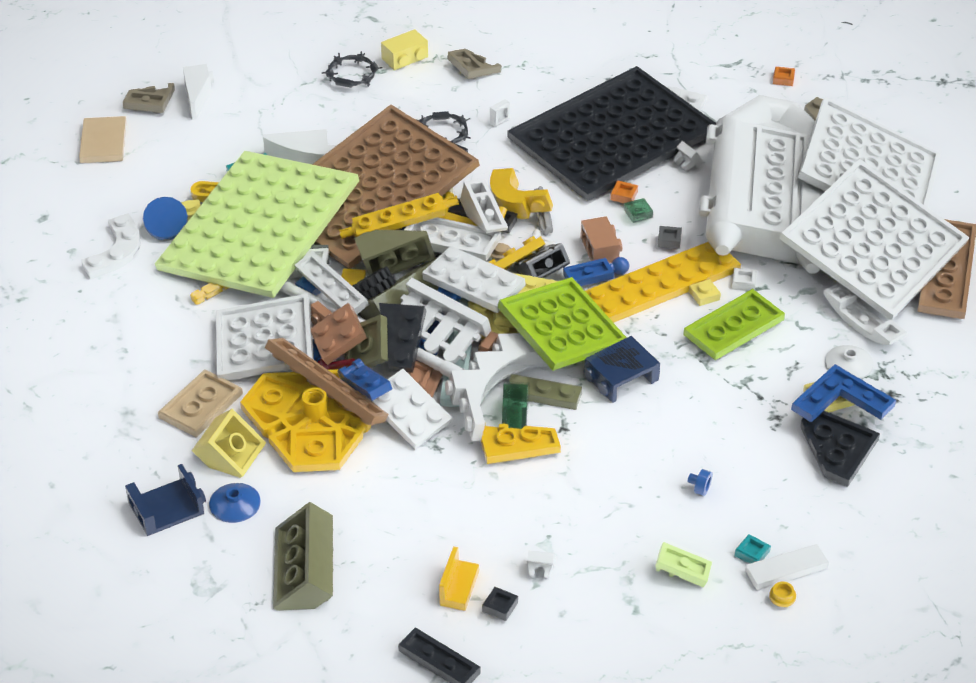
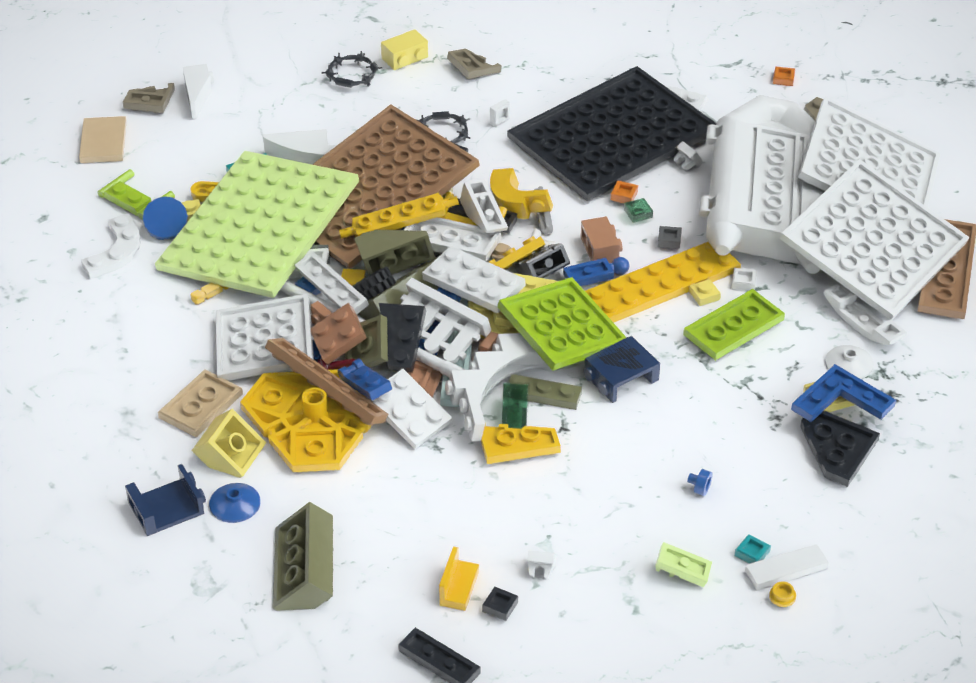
(126, 196): none -> lime plate

